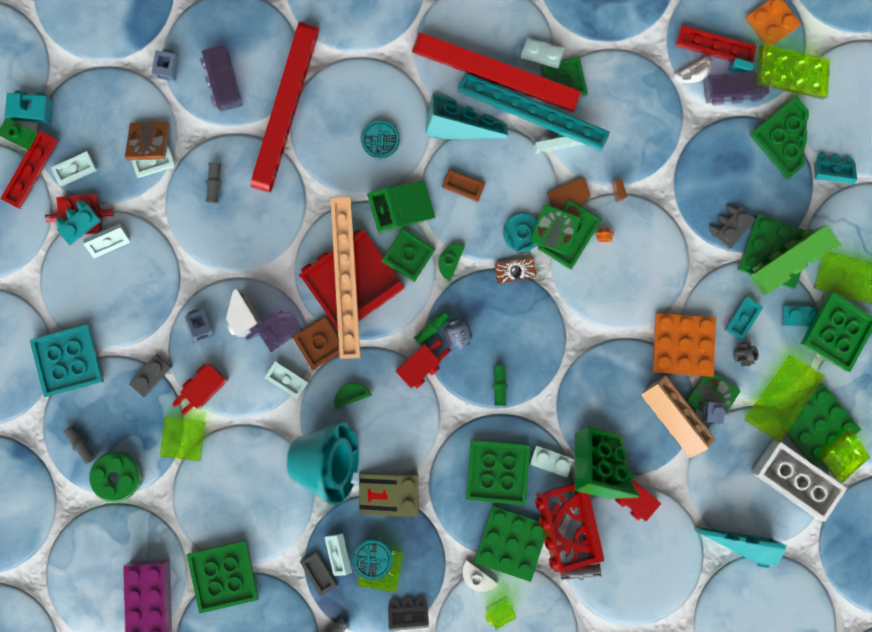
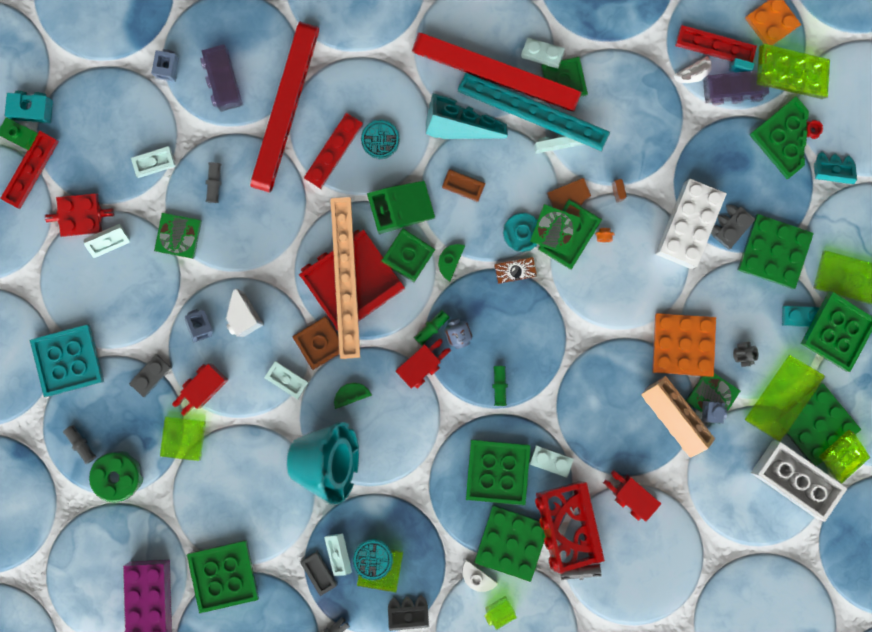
(74, 169): light aqua plate -> none
(78, 222): teal plate -> none
(147, 141): dark orange tile -> none
(177, 235): none -> tile
(276, 329): clear purple bracket -> none
(333, 151): none -> red plate
(389, 494): olive slope -> none
(602, 465): green wedge -> none
(691, 223): none -> white brick
(743, 318): teal plate -> none
(756, 548): wedge -> none
(793, 258): bright green wedge -> none
(817, 125): none -> red plate

